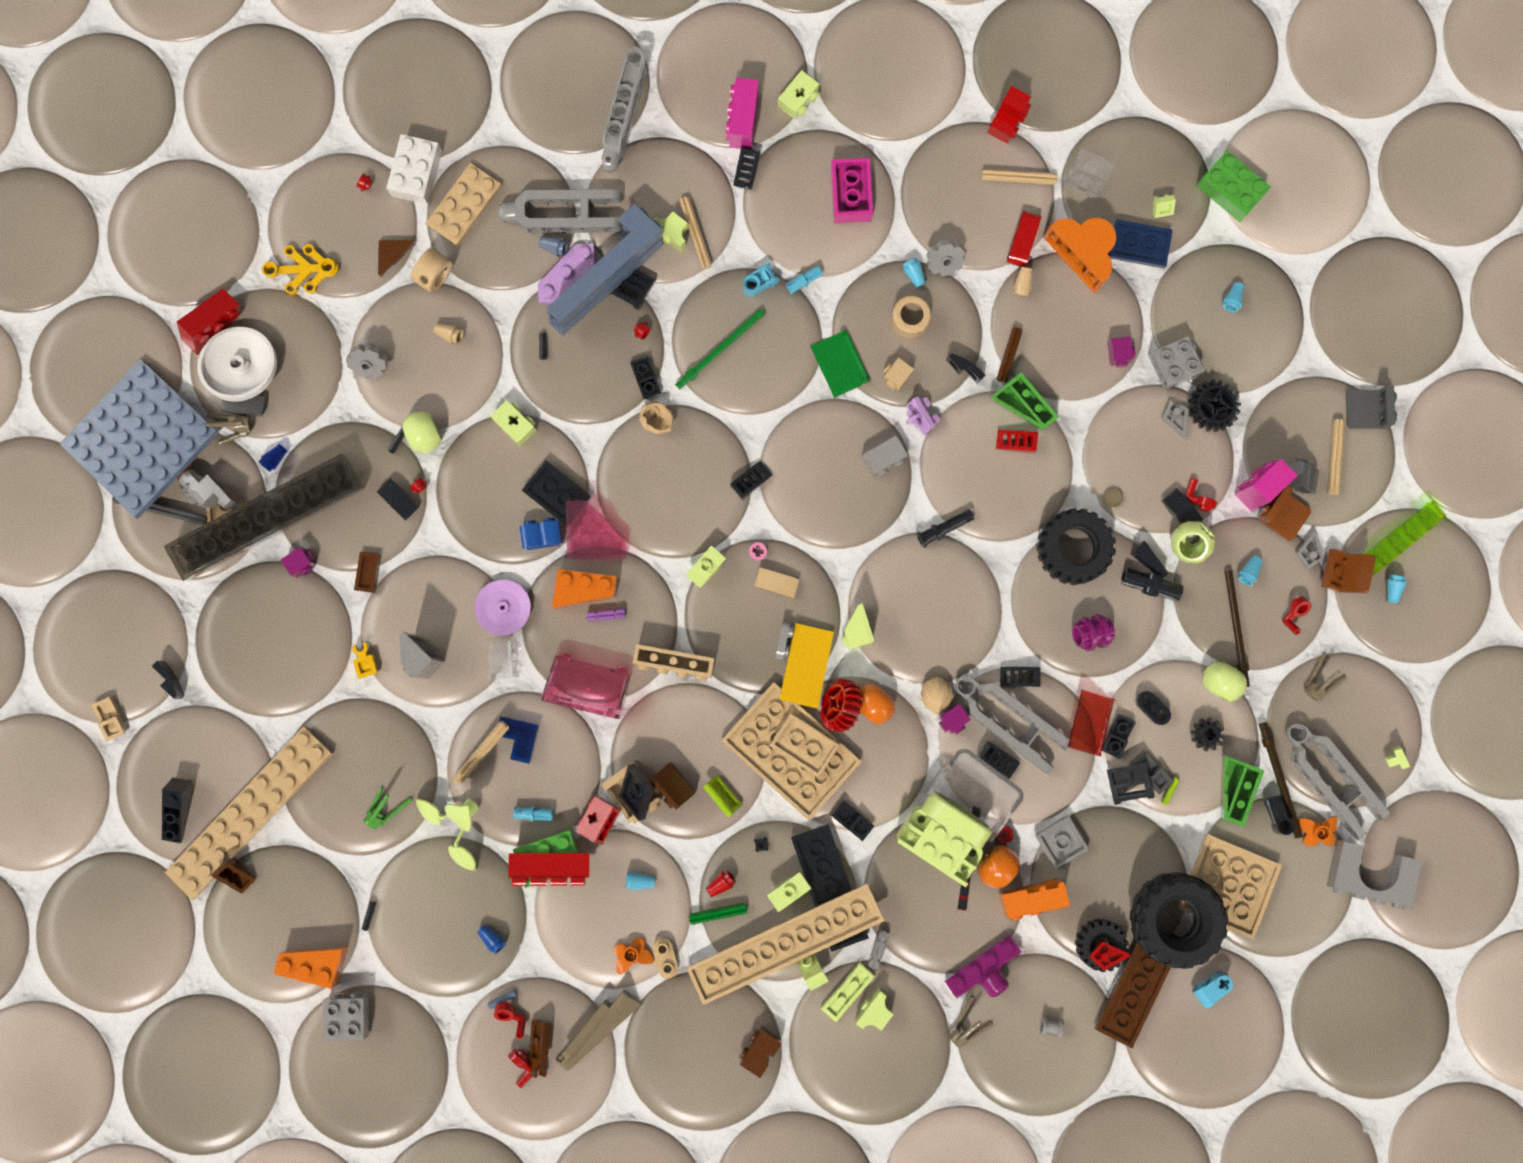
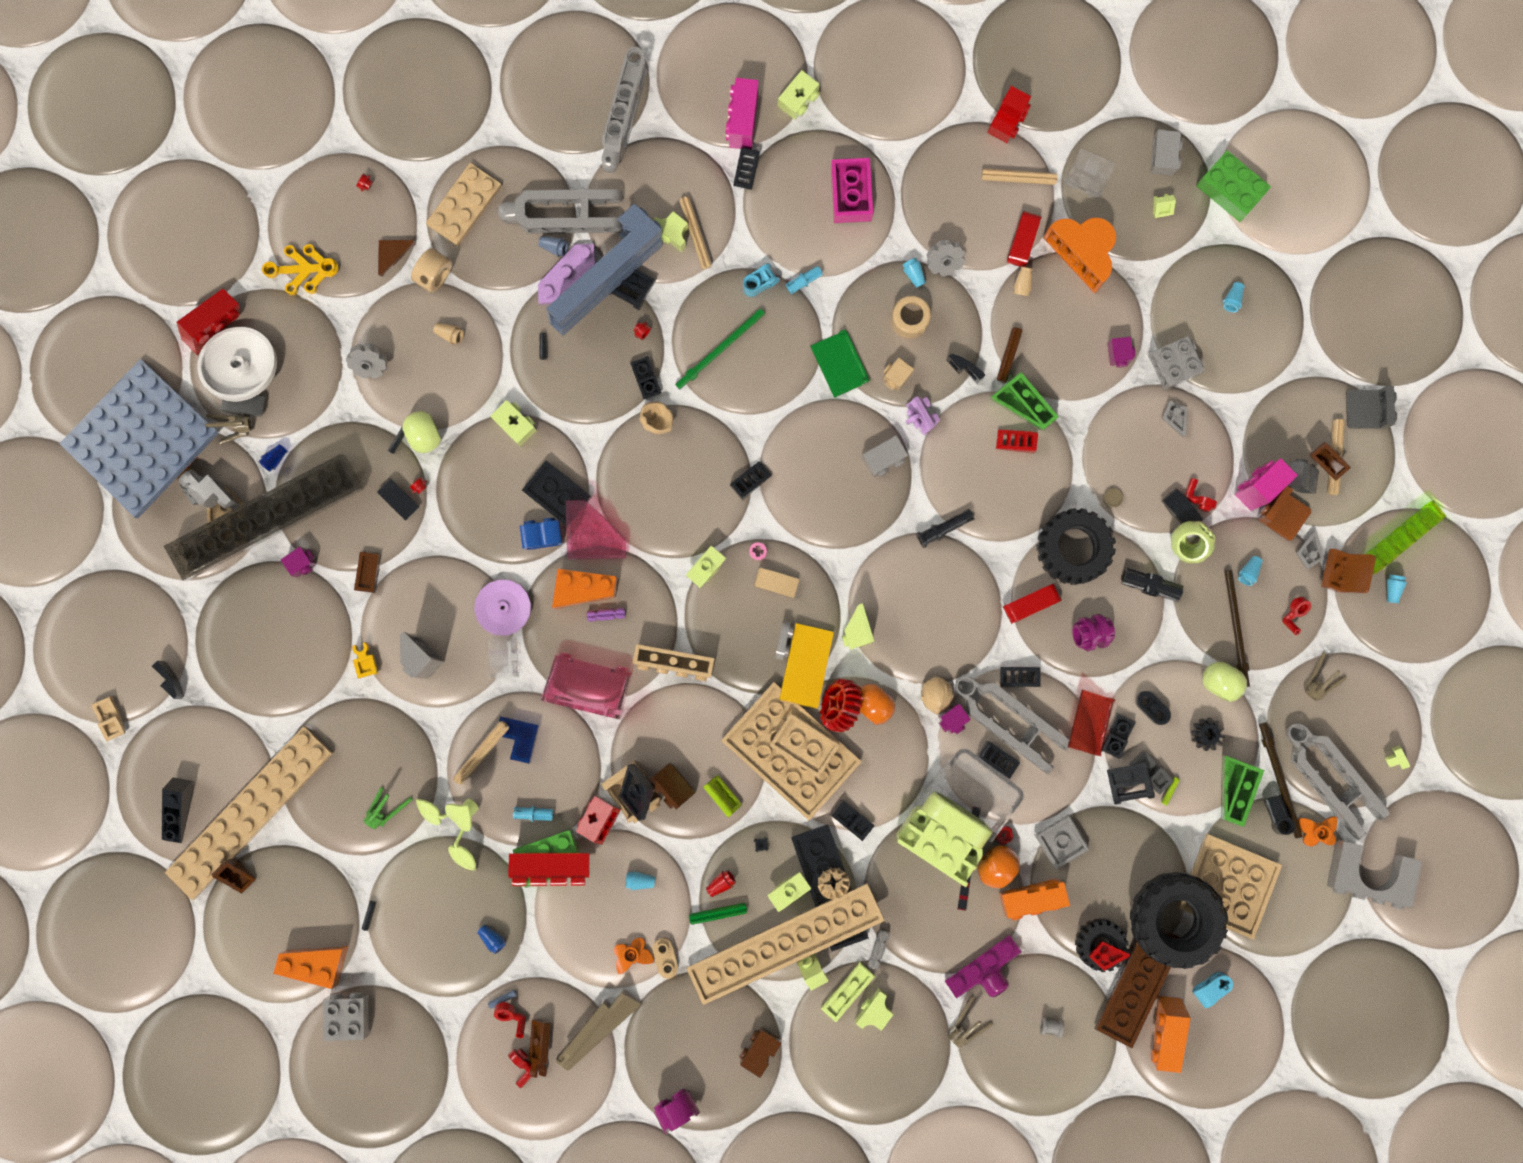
(175, 513): dark grey axle -> none
(414, 169): white brick -> none
(675, 1112): none -> magenta brick
(841, 887): none -> tan gear
(1032, 603): none -> red beam
(1141, 244): dark blue plate -> none
(1146, 556): black slope -> none
(1165, 152): none -> light grey brick
(1170, 1034): none -> orange wedge
(1219, 392): black gear -> none
(1330, 460): none -> reddish brown slope

